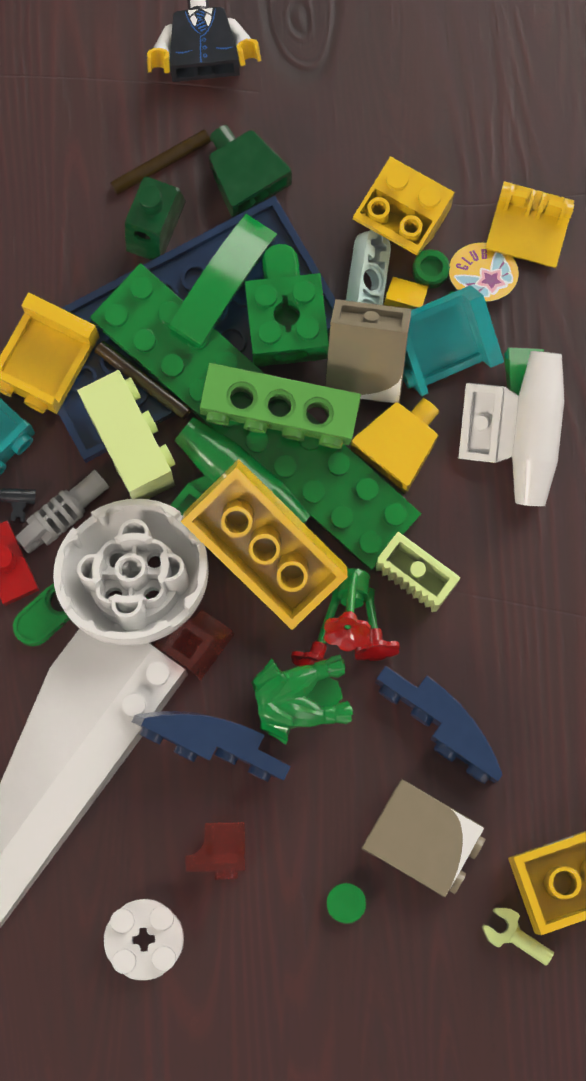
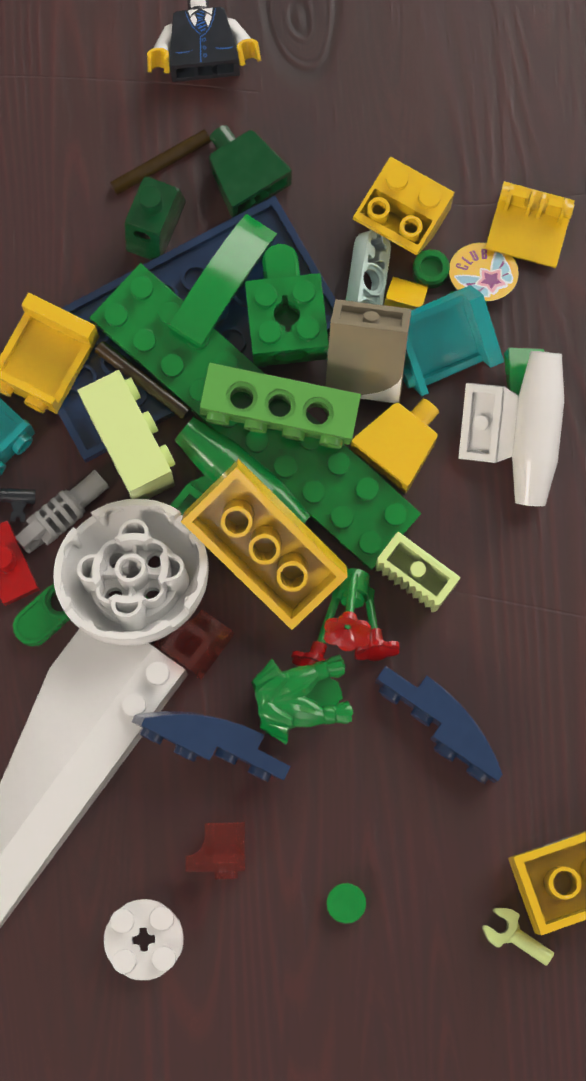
(424, 839): dark tan panel -> none

